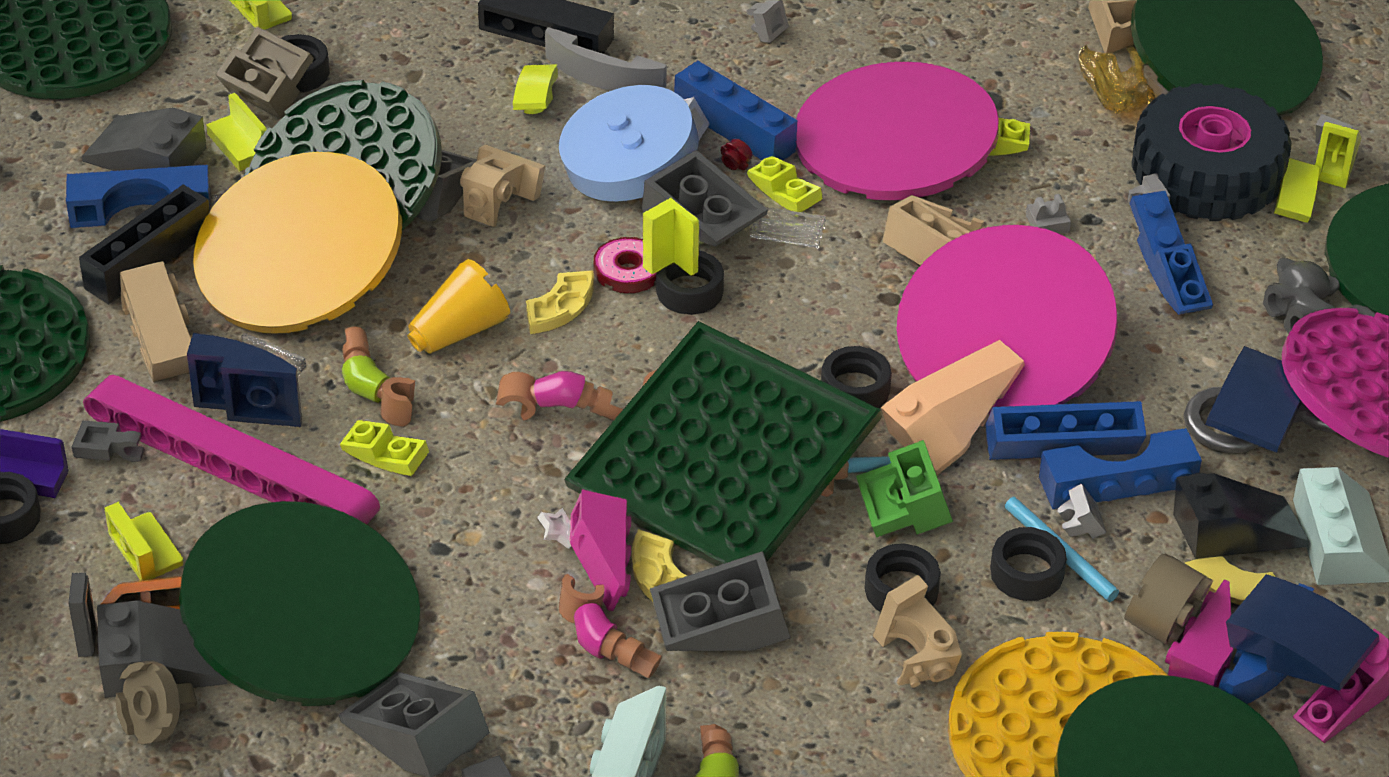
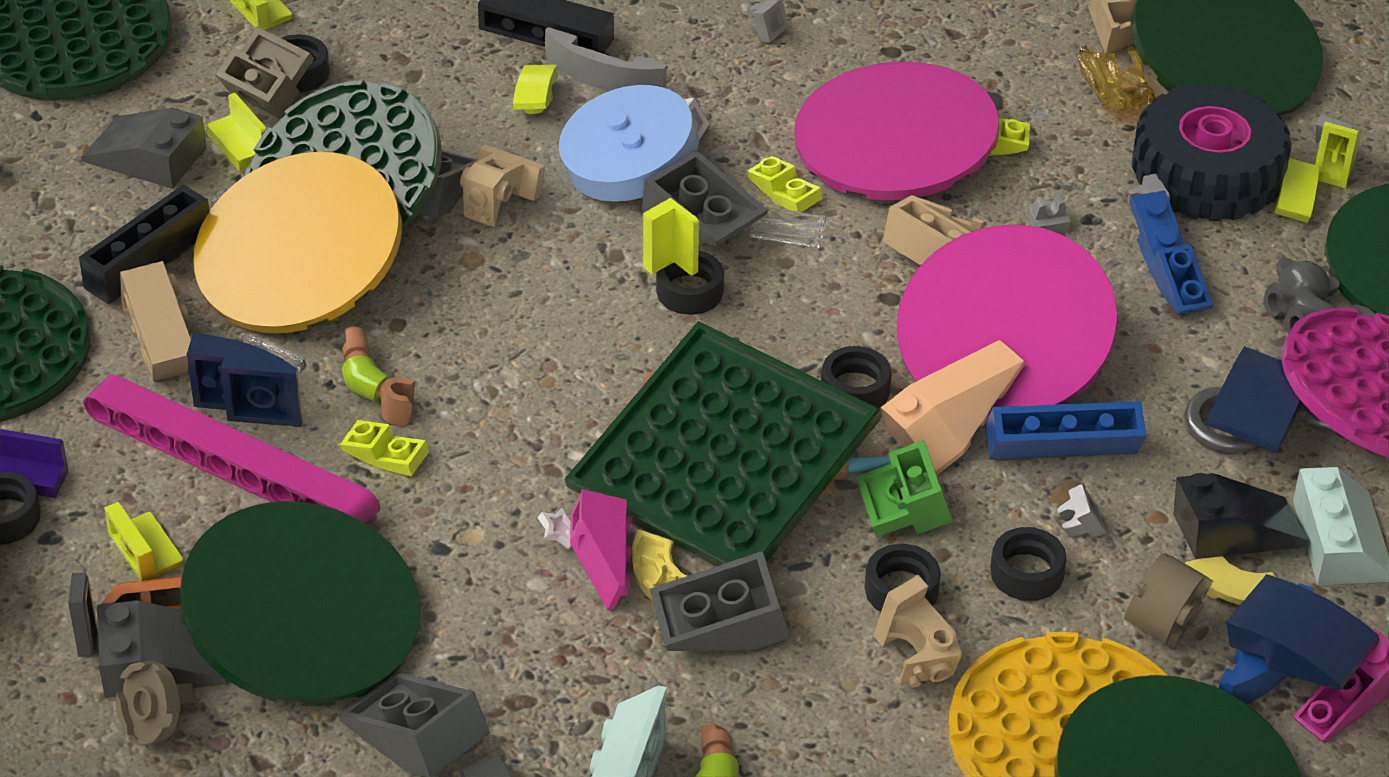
(99, 195): blue arch -> none
(102, 439): dark grey plate -> none
(458, 309): yellow cone -> none
(555, 390): piece -> none
(562, 303): light yellow tile -> none
(600, 635): nougat piece -> none
(618, 252): tile -> none
(736, 154): dark red plate -> none
(738, 112): blue brick -> none
(1074, 560): medium azure bar -> none
(1154, 471): blue arch -> none
(1205, 642): dark pink slope -> none

